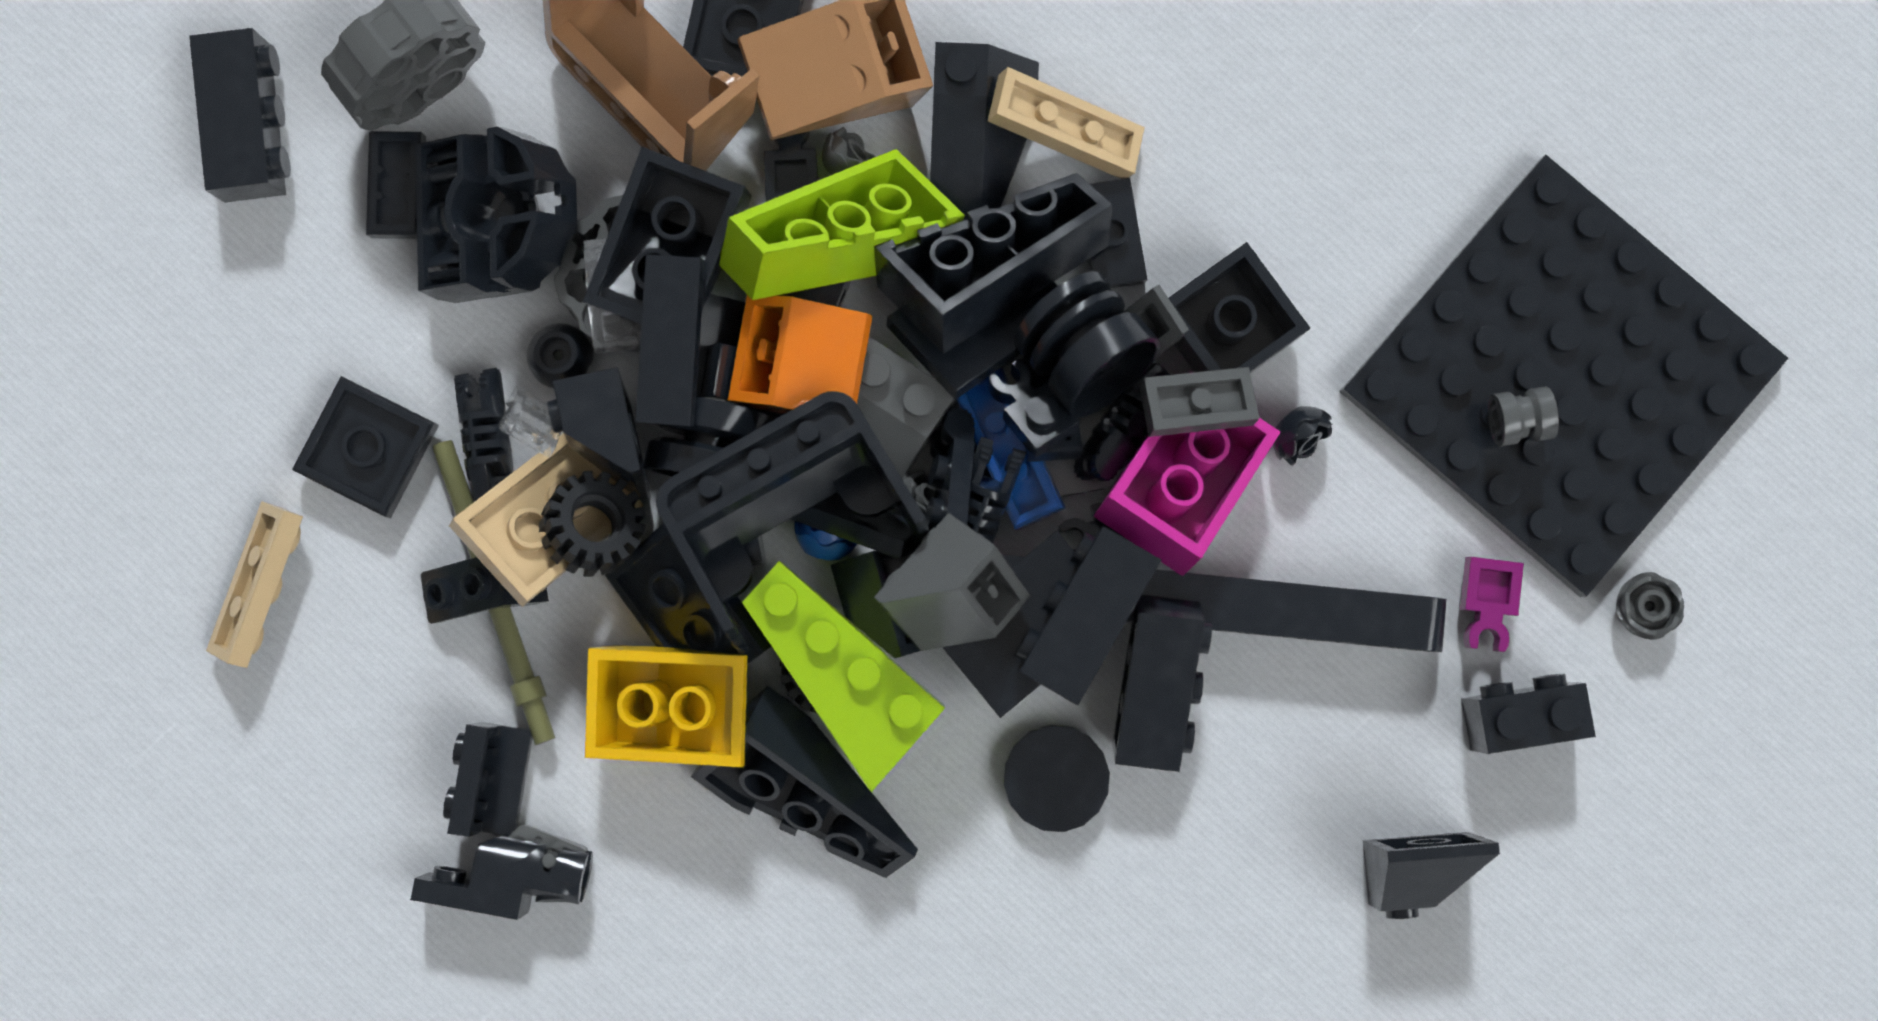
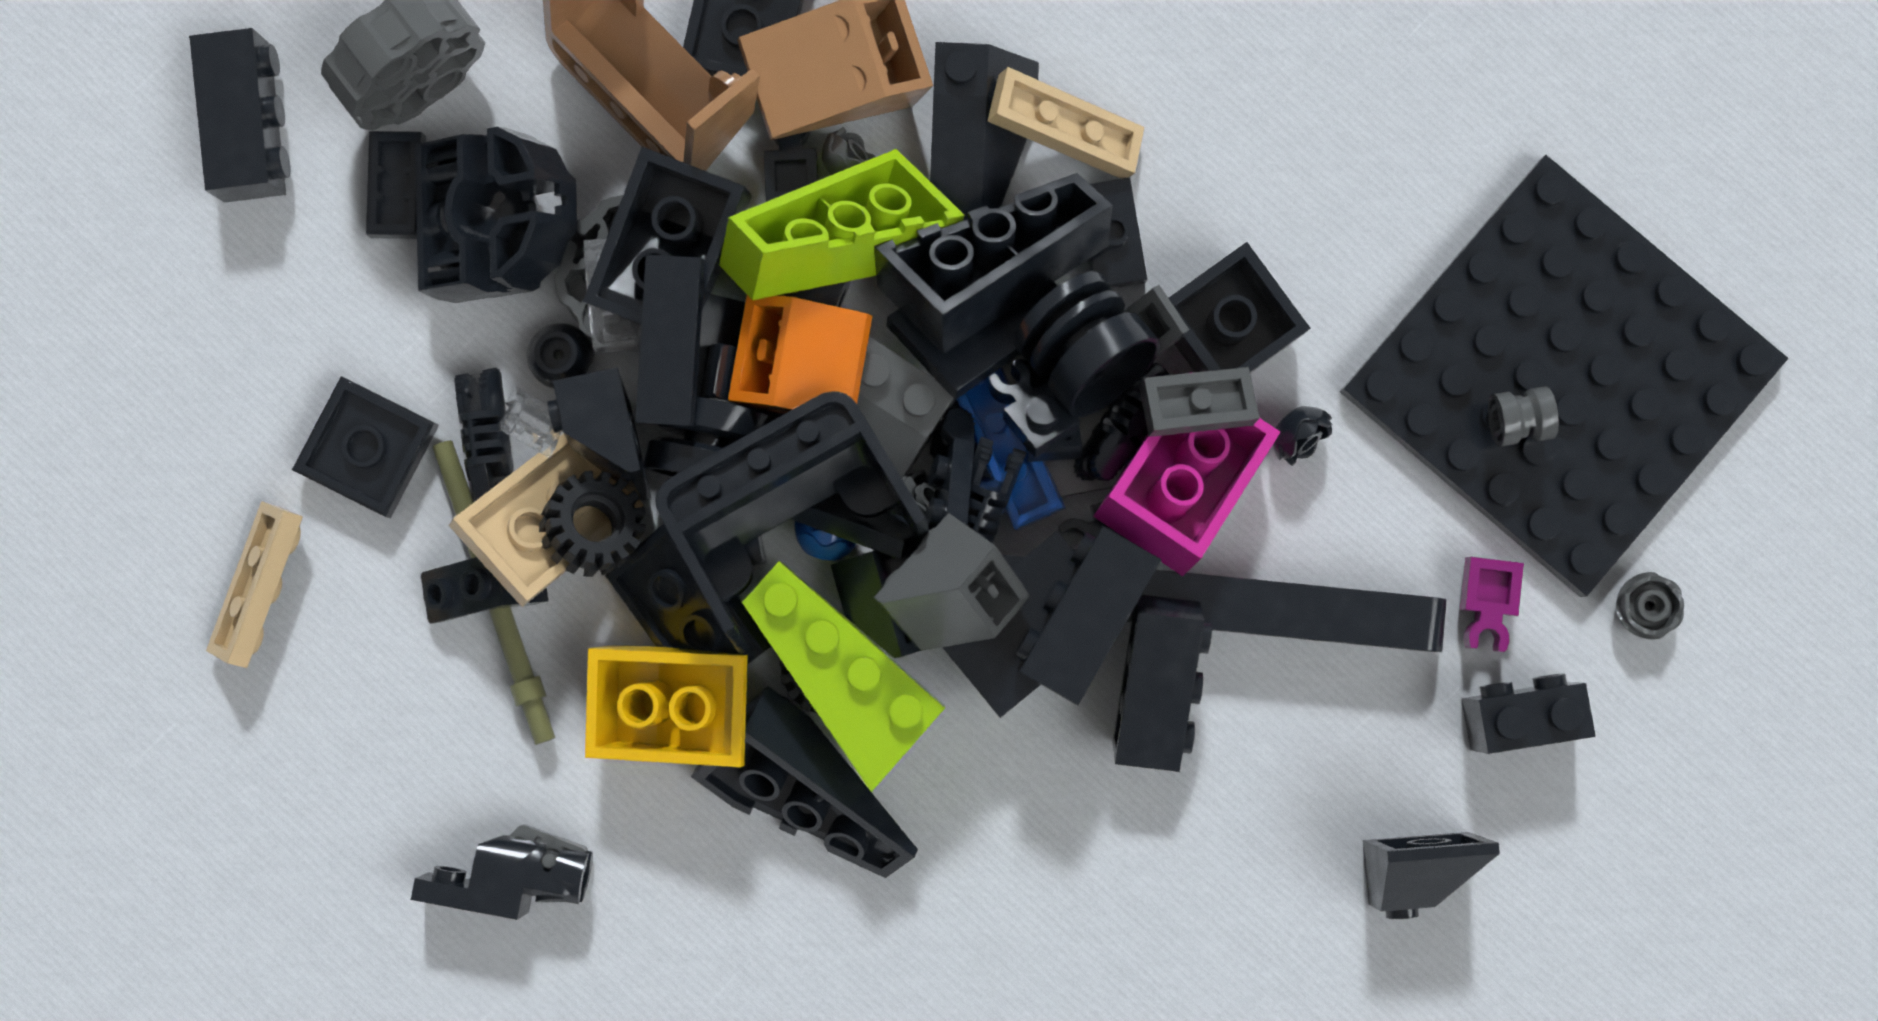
(489, 779): black bracket -> none
(1056, 778): black tile -> none

